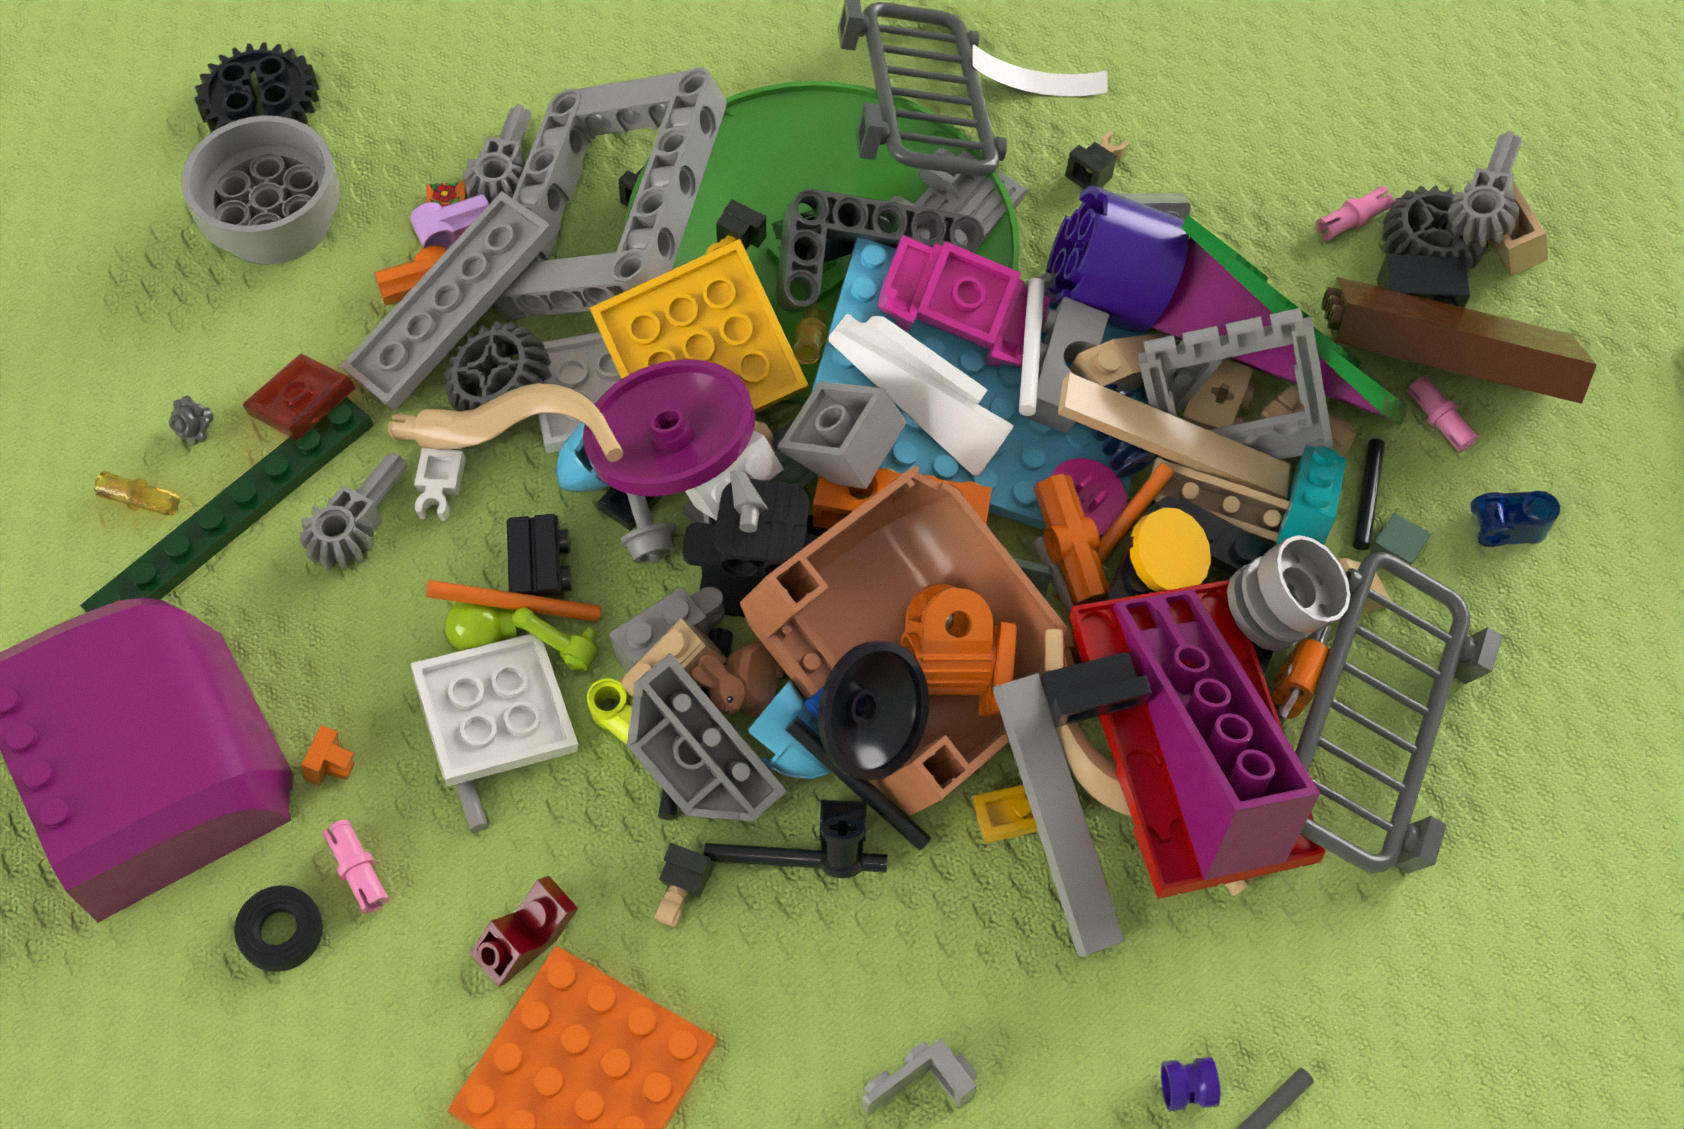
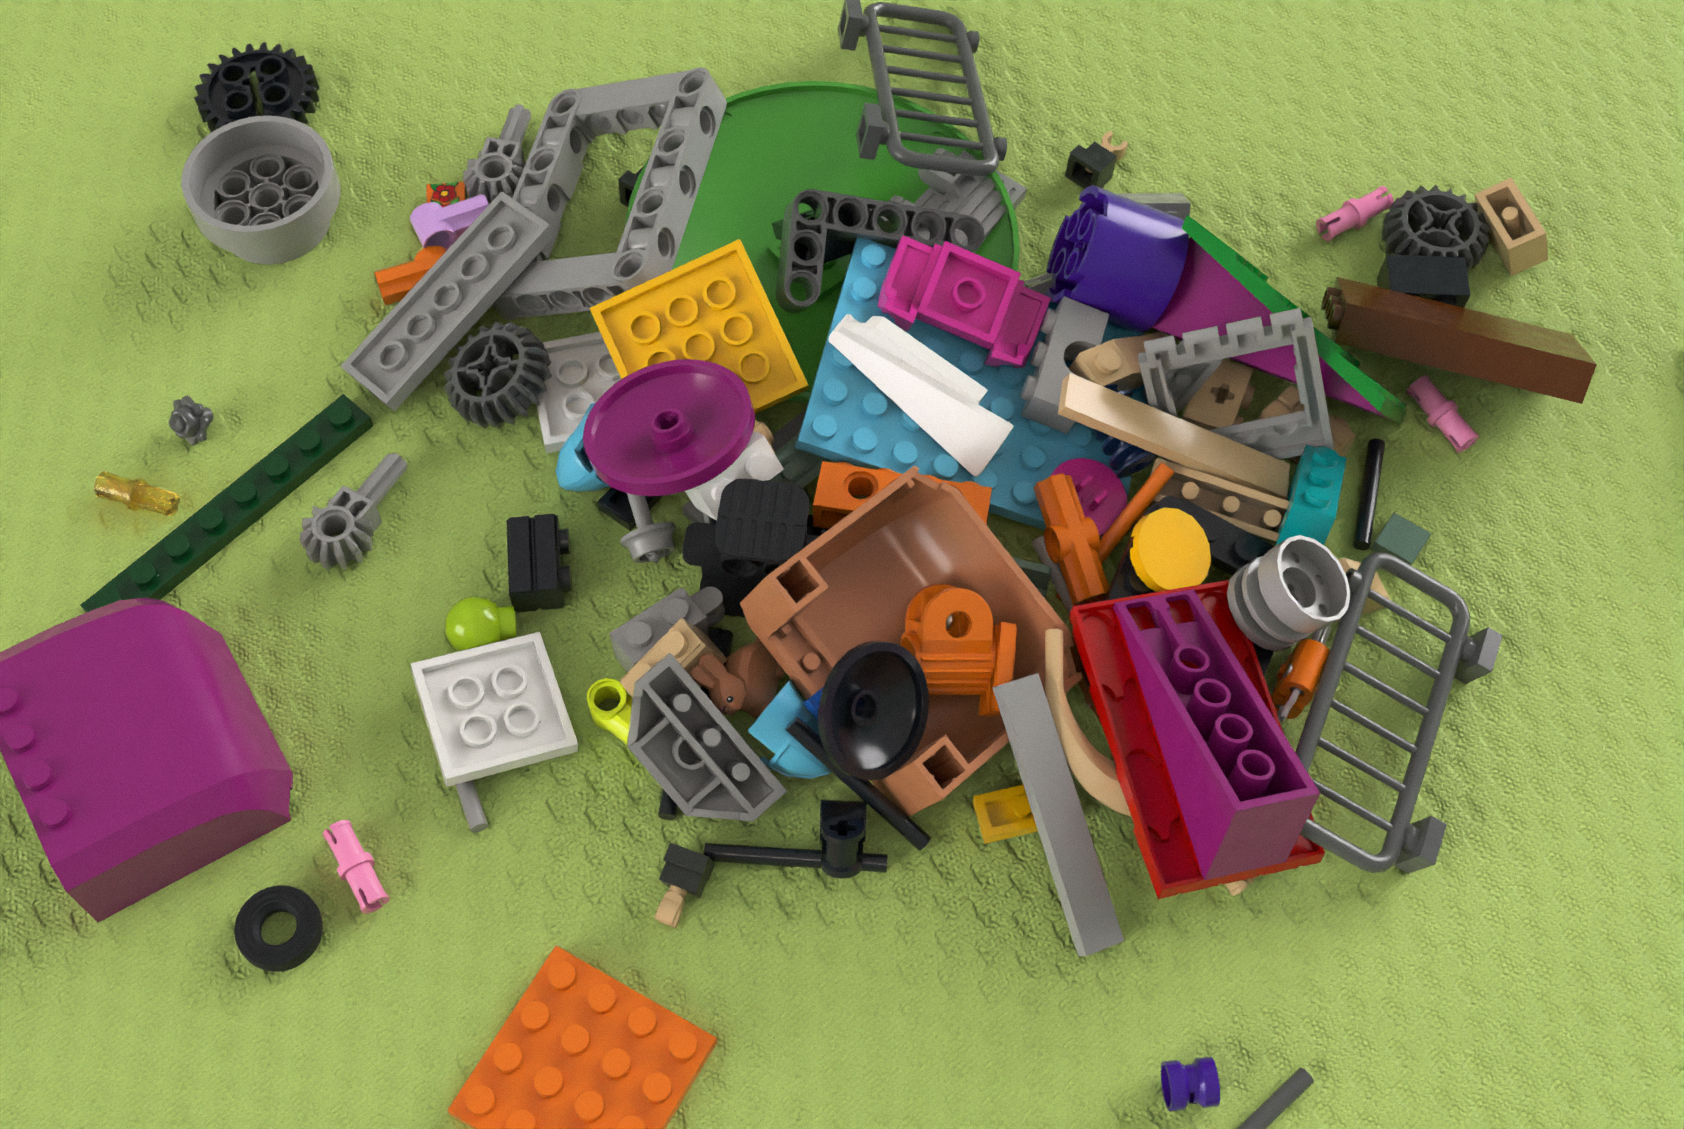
(299, 396): clear red tile -> none
(326, 758): orange tile -> none
(437, 476): white plate -> none
(463, 429): tan animal -> none
(512, 600): orange bar -> none
(522, 936): dark red slope -> none
(575, 651): lime piece -> none
(739, 223): pearl dark grey piece -> none
(746, 501): light grey bar -> none
(810, 335): clear yellow axle -> none
(844, 432): light grey slope -> none
(952, 1073): light grey bracket -> none
(1031, 347): white bar -> none
(1037, 81): white sticker -> none
(1094, 689): black panel -> none
(1488, 194): light grey gear -> none
(1508, 518): clear blue piece -> none

